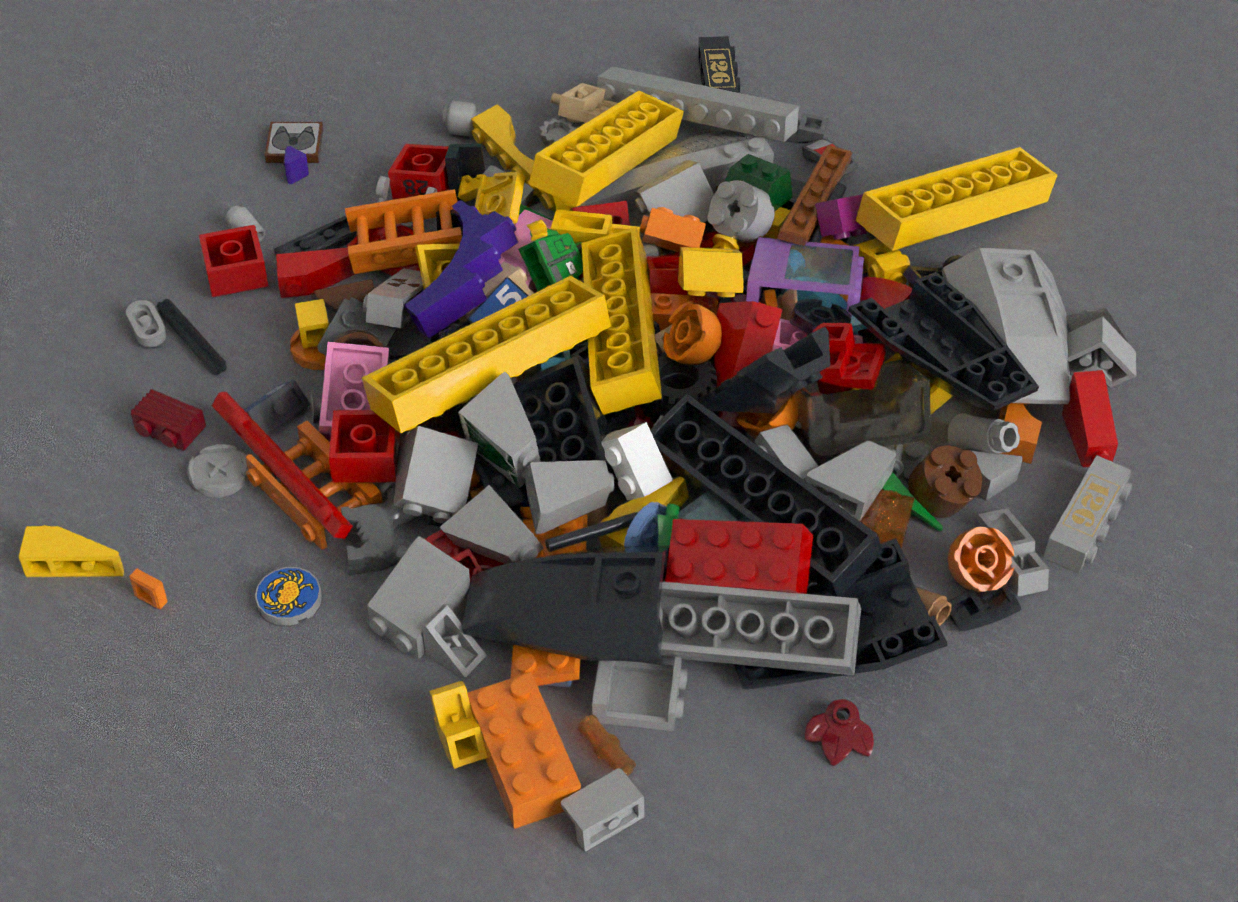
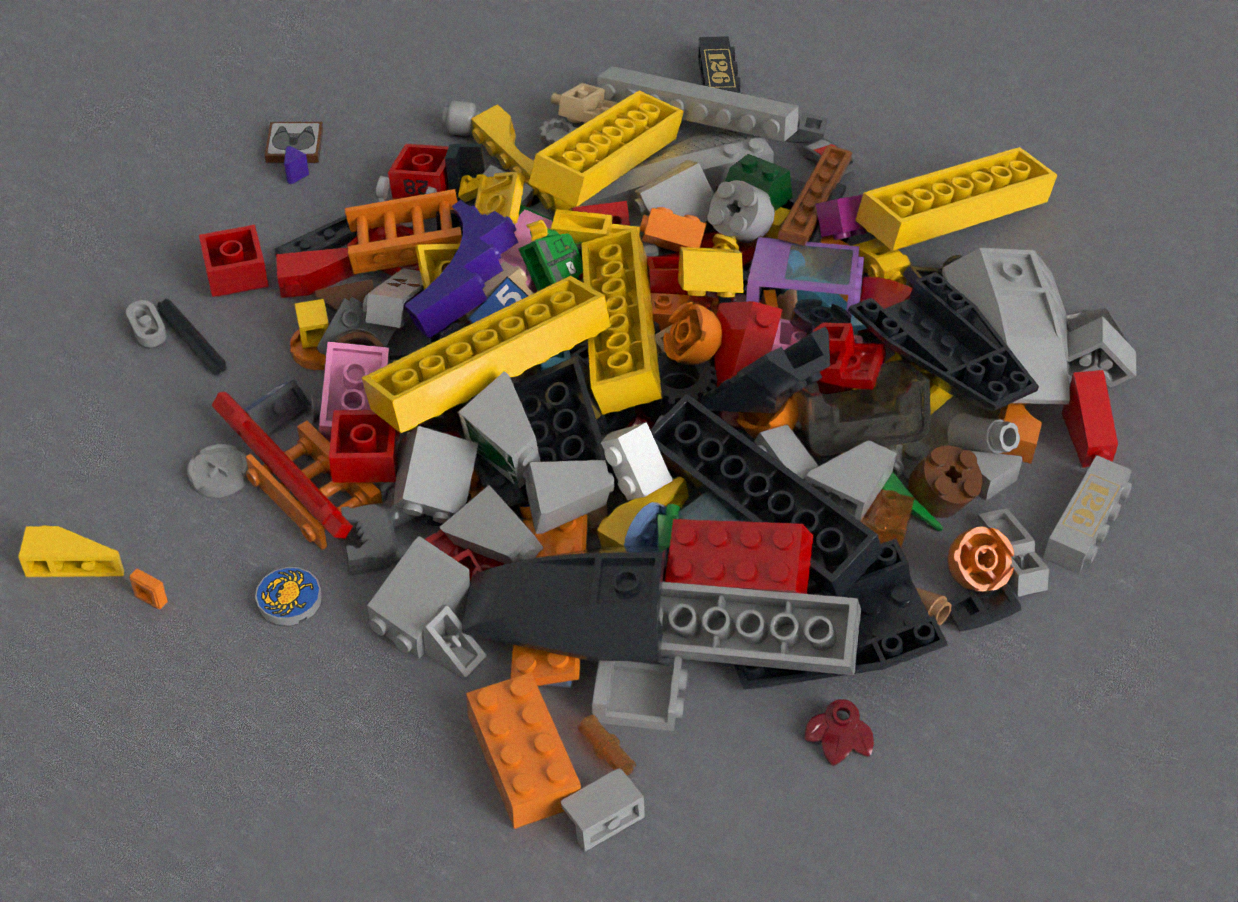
(167, 420): dark red brick -> none
(241, 217): light grey cone -> none
(456, 725): yellow brick -> none
(589, 532): black bar -> none

